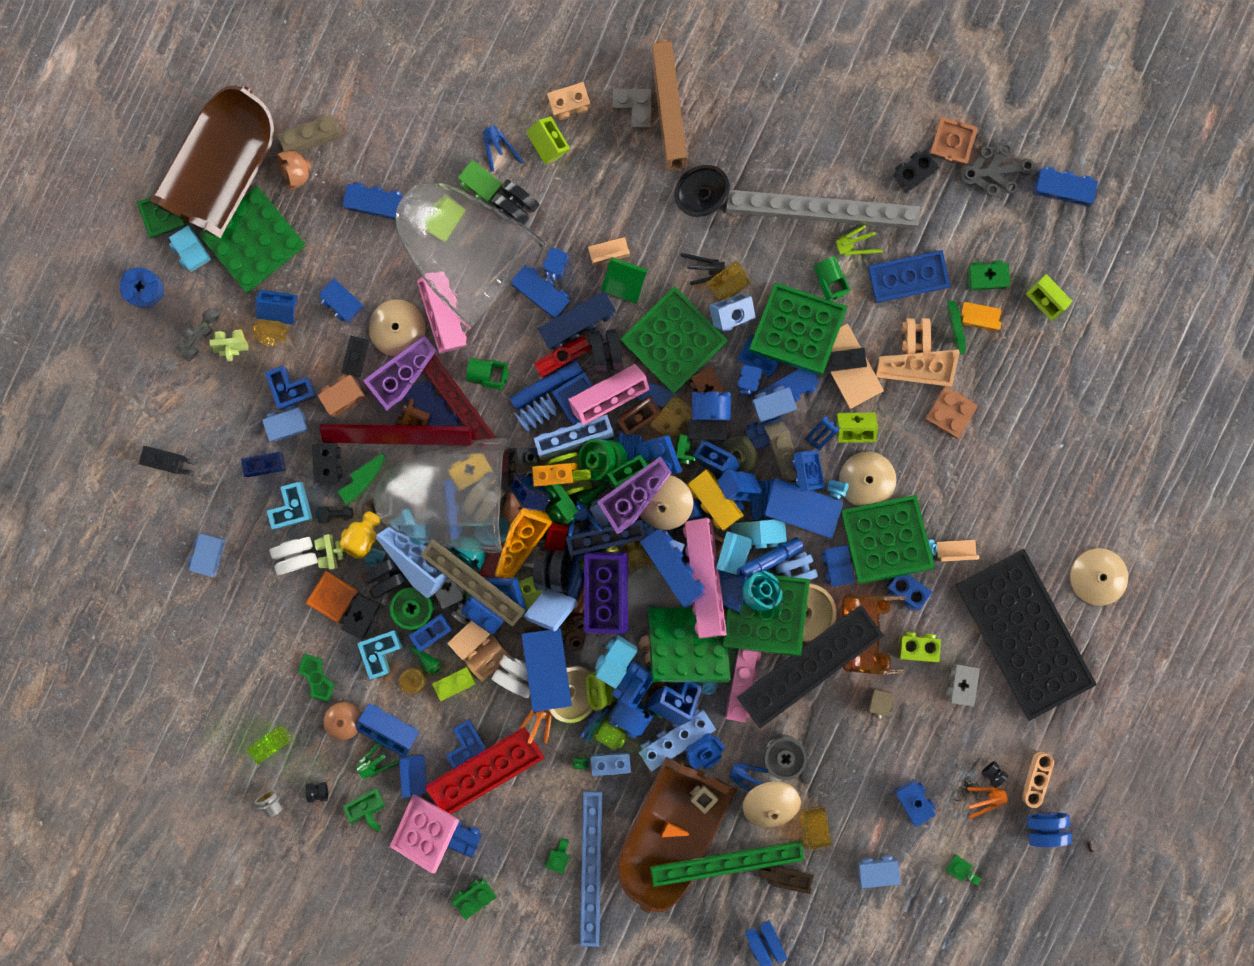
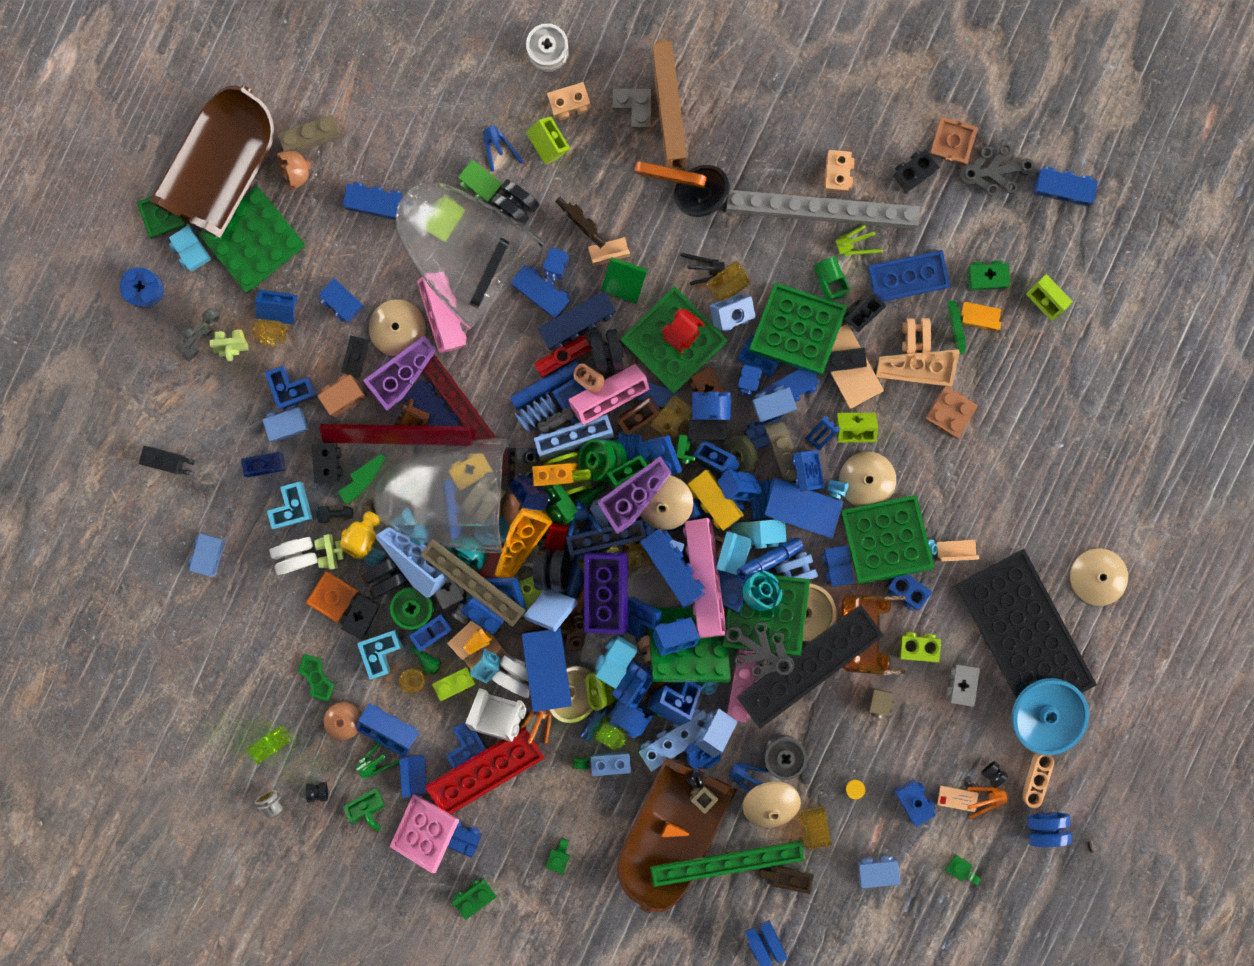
(477, 641): none -> light orange cone
(480, 373): green piece -> none
(486, 667): none -> medium azure bracket
(489, 273): none -> black beam
(495, 716): none -> white panel
(547, 36): none -> white wheel
(556, 420): none -> dark grey axle
(576, 214): none -> dark brown plate
(588, 378): none -> nougat plate
(591, 869): medium blue tile -> none
(641, 615): none -> blue plate
(670, 174): none -> orange beam
(675, 636): none -> blue brick
(682, 330): none -> red brick
(691, 781): none -> black hinge
(715, 732): none -> brick
(762, 651): none -> dark grey plant
(838, 171): none -> light nougat brick
(855, 789): none -> yellow tile
(864, 309): none -> black brick
(956, 798): none -> light nougat tile
(1050, 716): none -> dark azure dish

